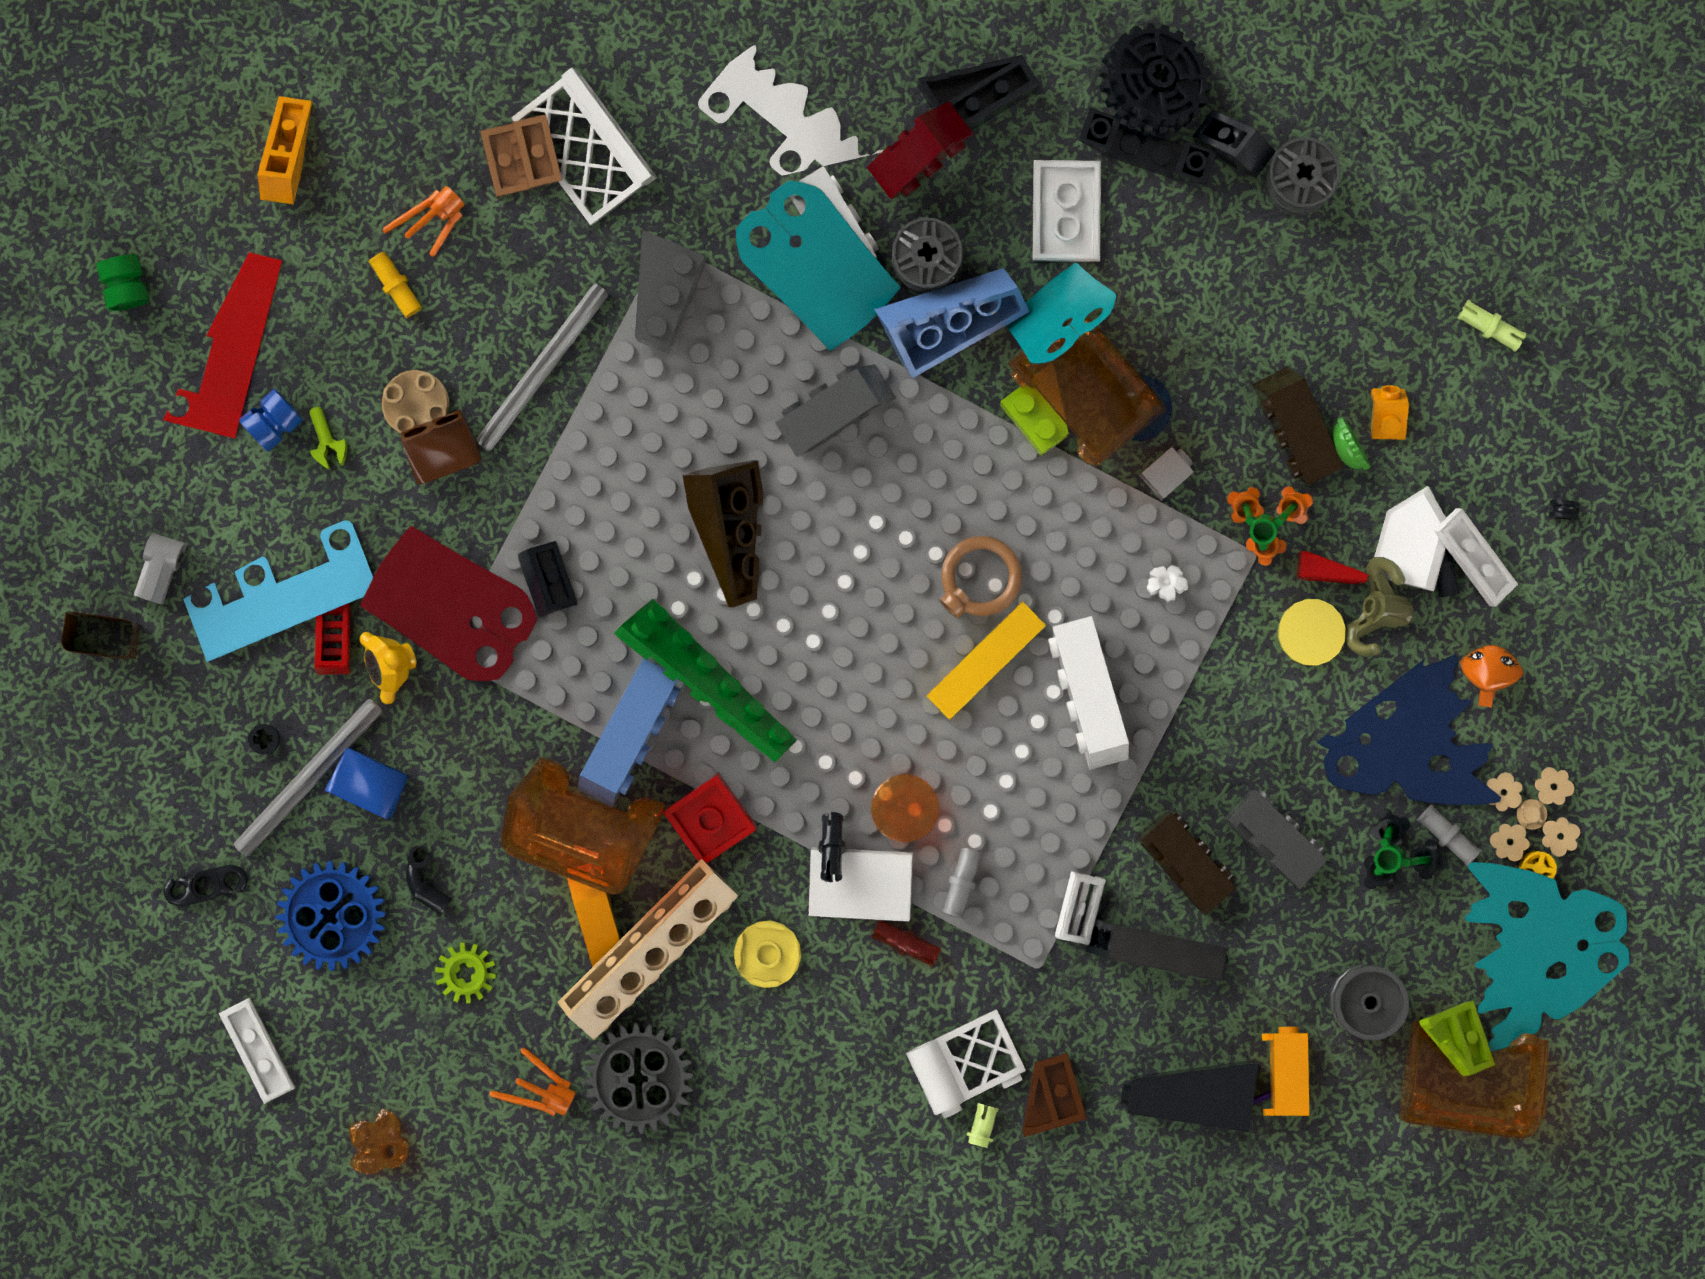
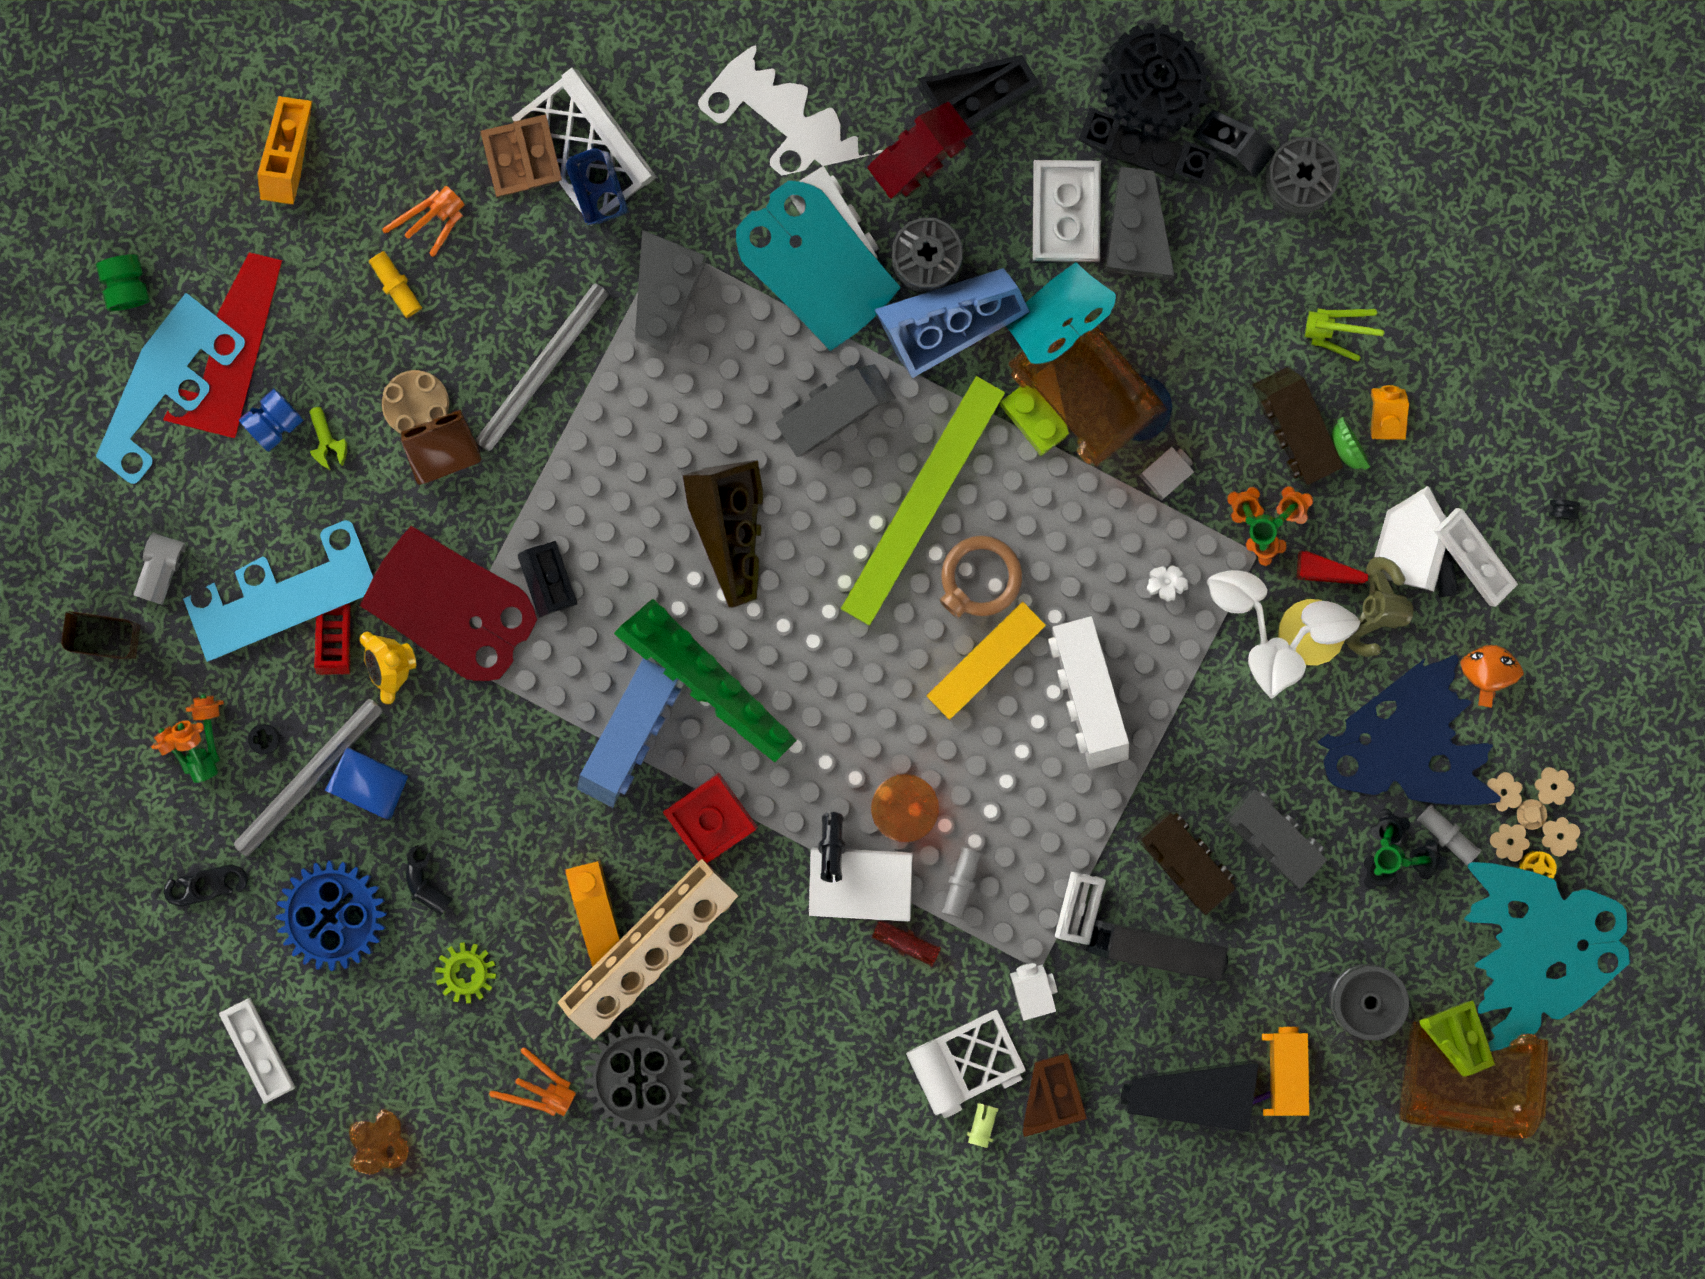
(160, 372): none -> medium azure piece
(186, 736): none -> plant
(576, 833): clear orange windscreen -> none
(578, 178): none -> blue piece
(777, 954): light yellow tile -> none
(922, 500): none -> lime tile
(1034, 990): none -> white brick
(1137, 229): none -> dark grey wedge
(1274, 661): none -> white plant
(1322, 324): none -> lime plant
(1491, 325): yellowish green pin -> none

